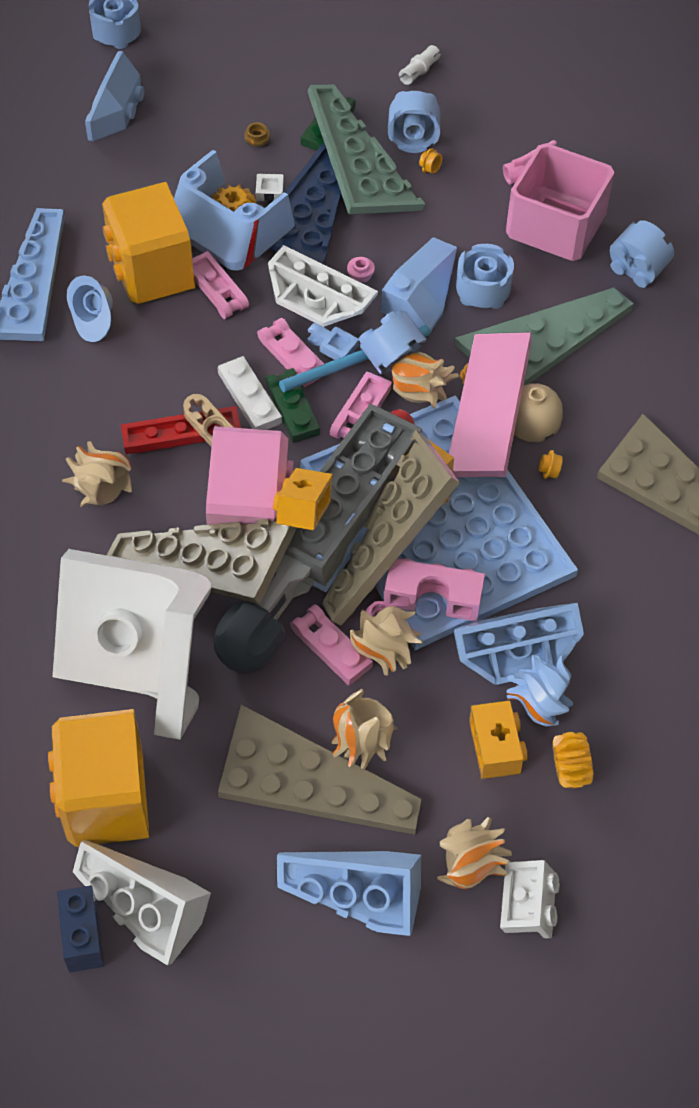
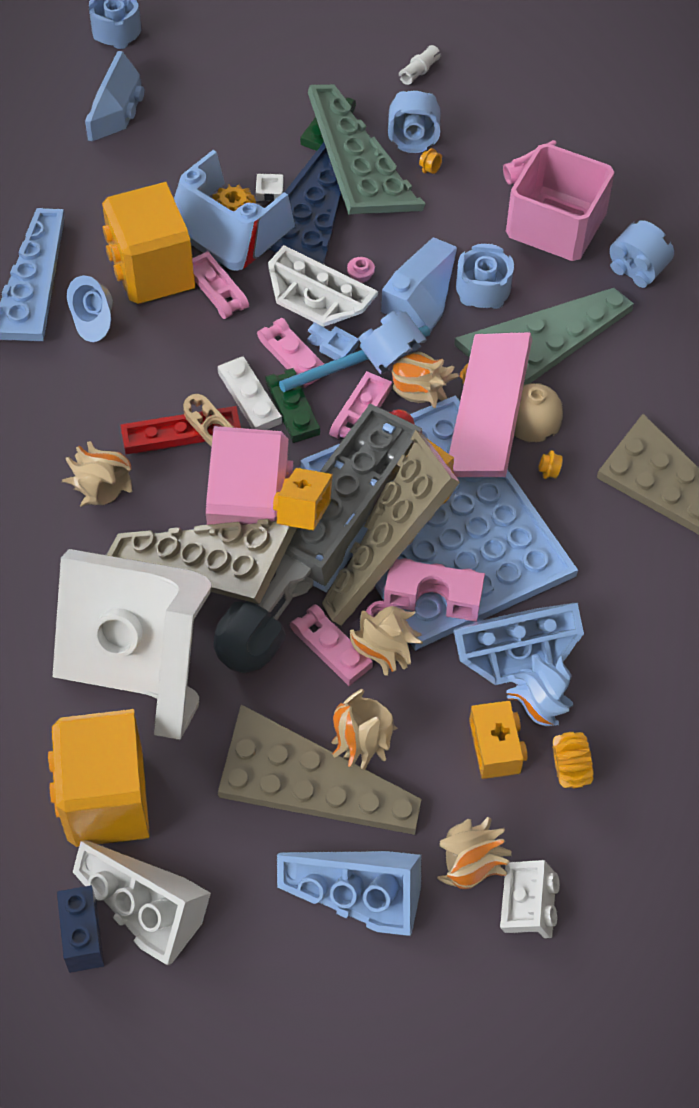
(257, 134): pearl gold plate -> none

